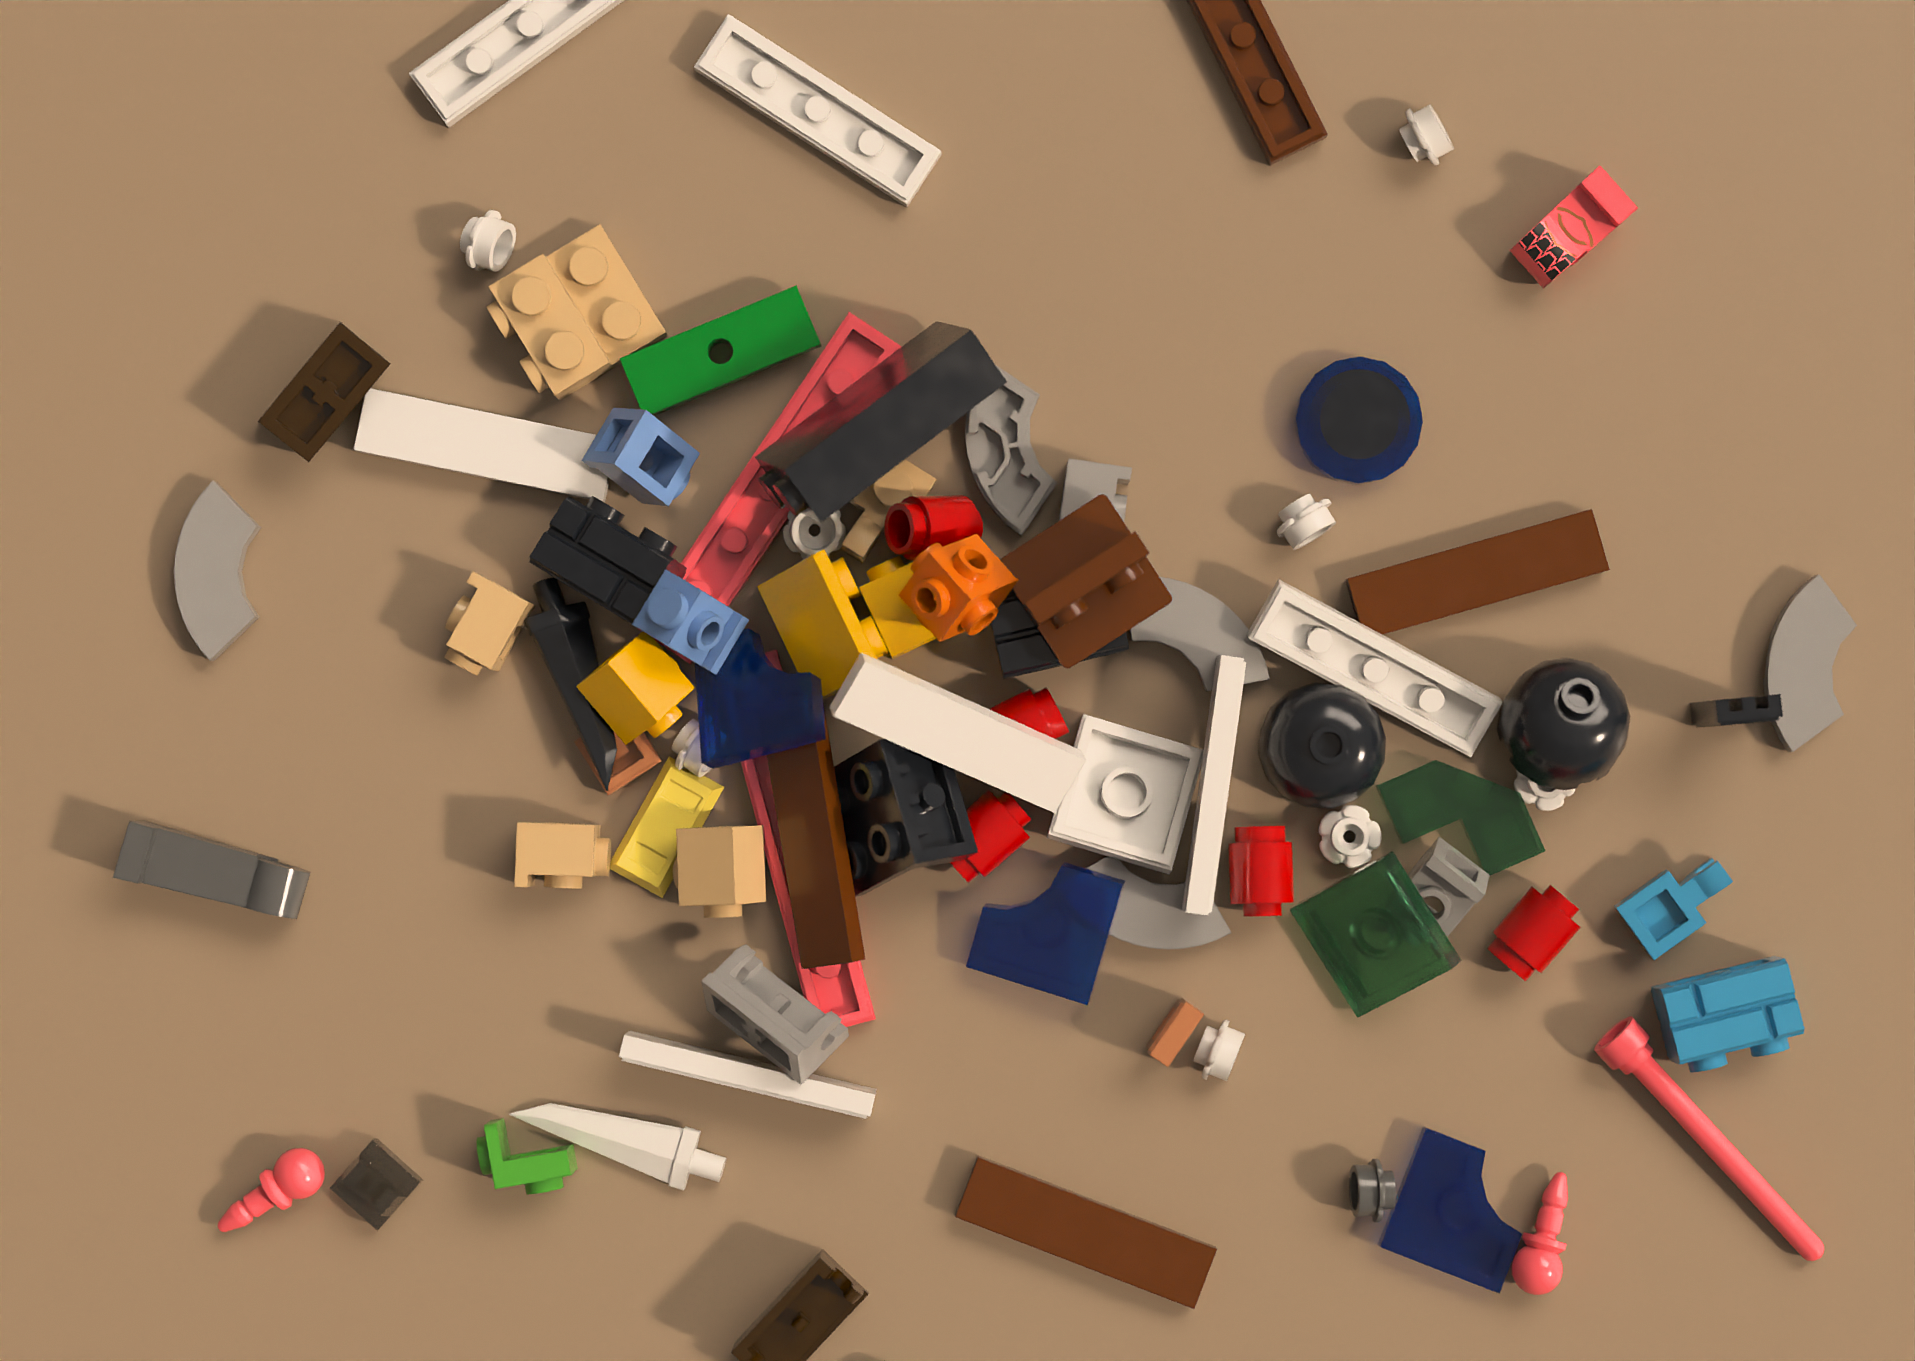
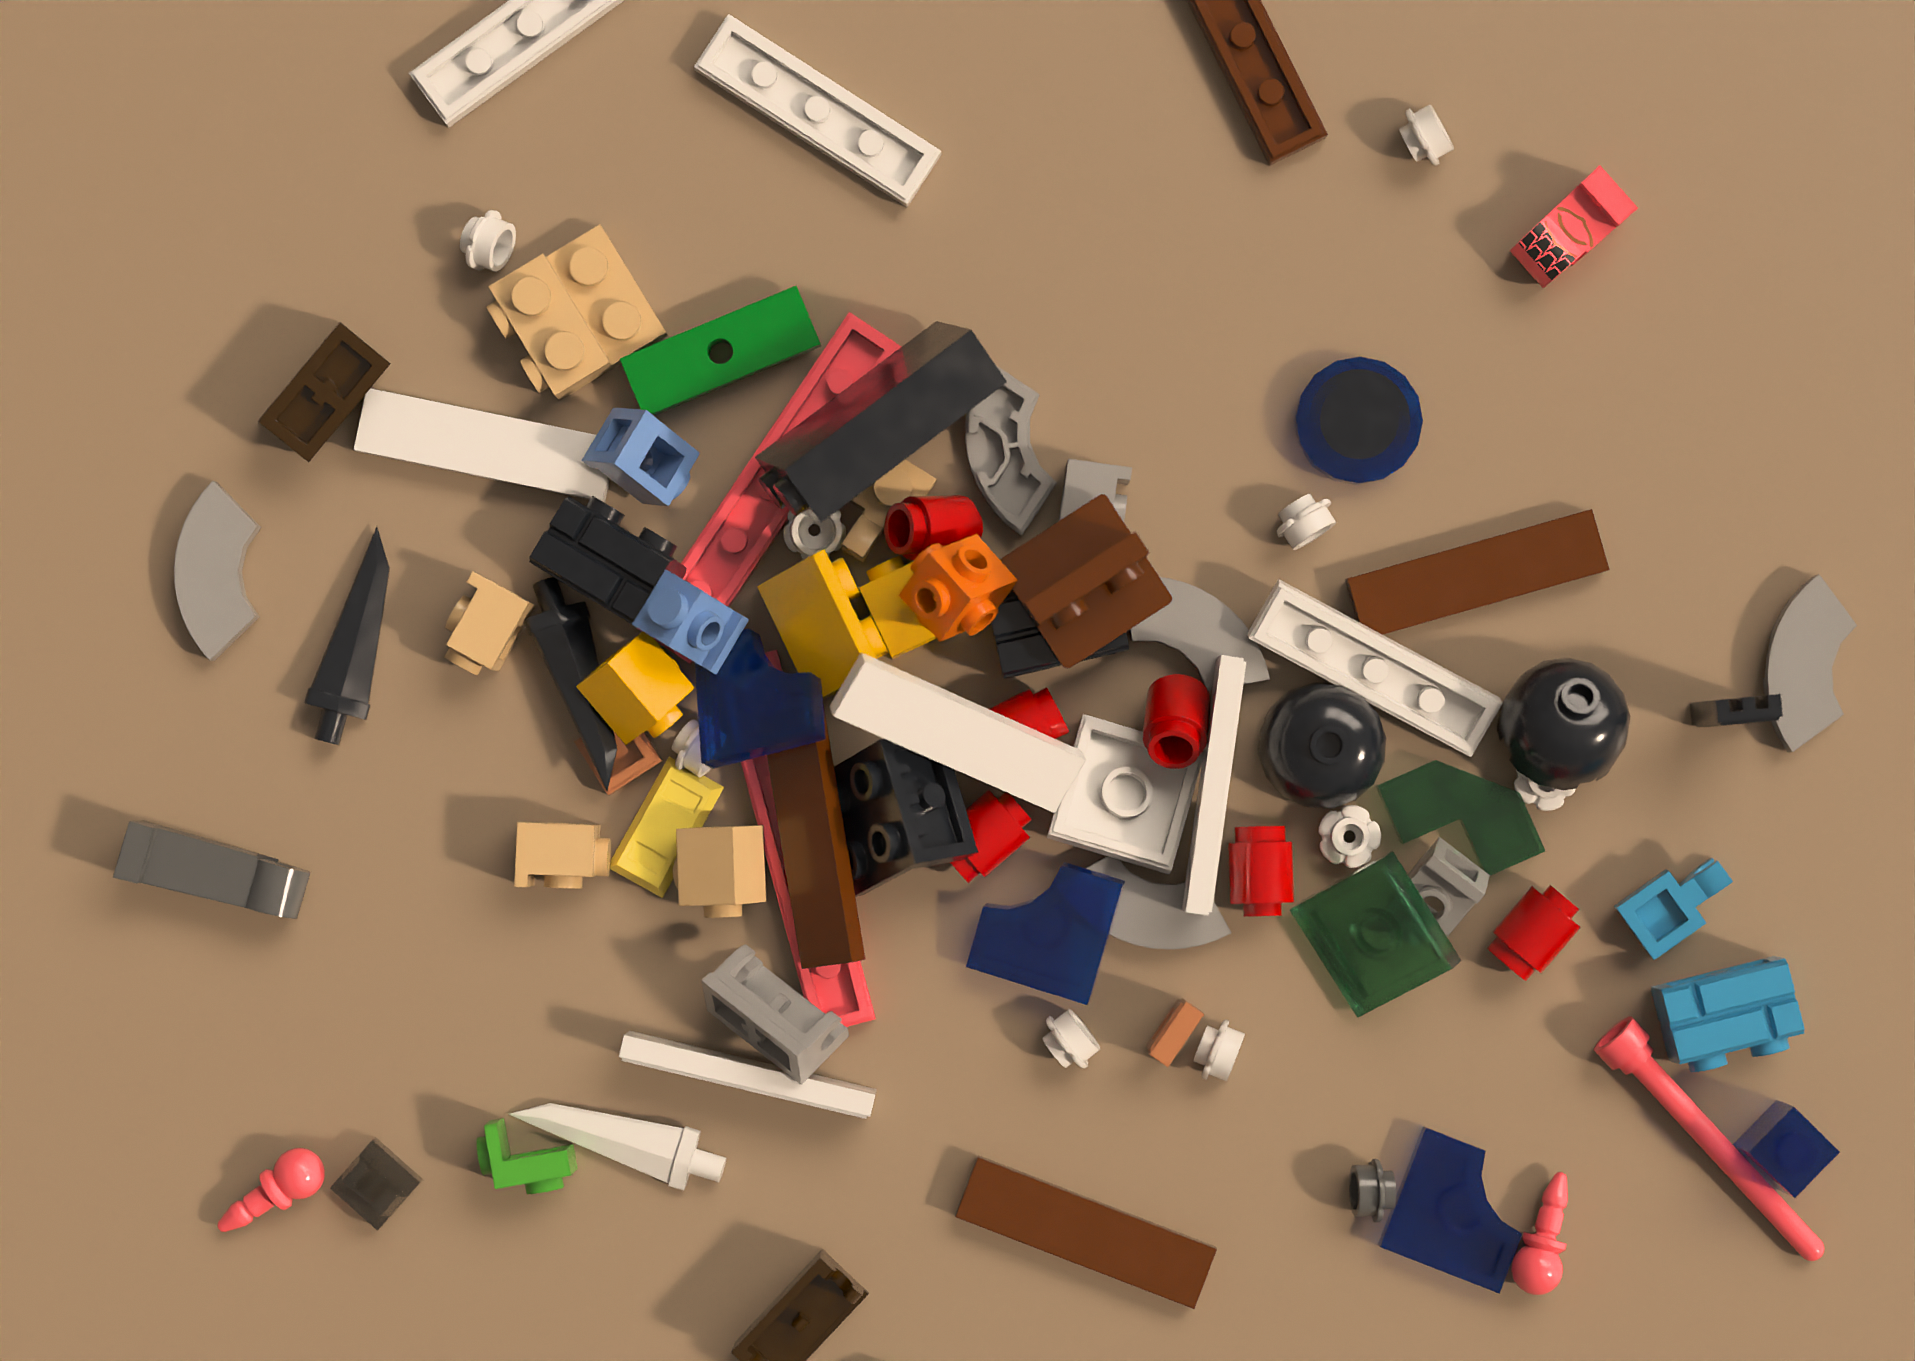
(348, 664): none -> black bar
(1070, 1040): none -> white plate
(1176, 720): none -> red brick
(1786, 1148): none -> clear blue brick

